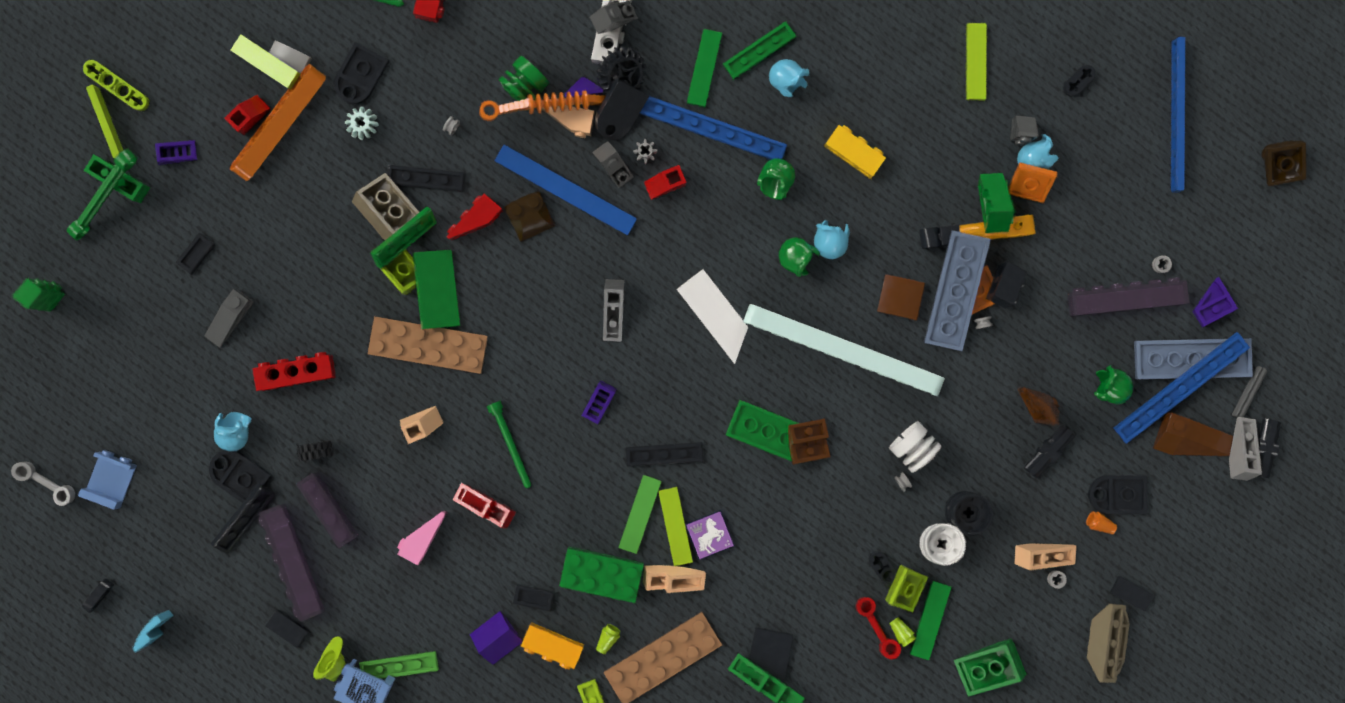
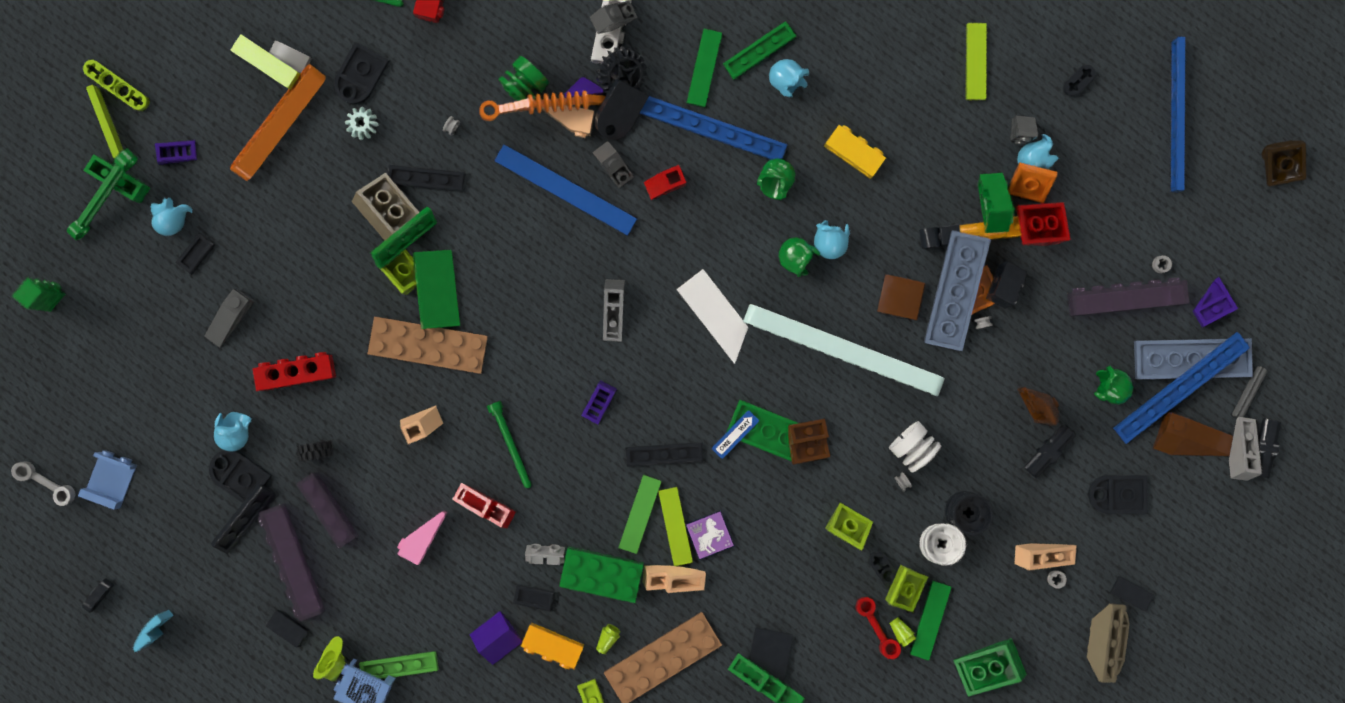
(167, 219): none -> medium azure hair
(247, 114): red slope -> none
(479, 216): red slope -> none
(529, 216): dark brown slope -> none
(535, 554): none -> light grey hinge
(645, 145): light grey gear -> none
(735, 434): none -> sticker
(849, 526): none -> lime slope
(1043, 224): none -> red slope
(1099, 522): orange cone -> none

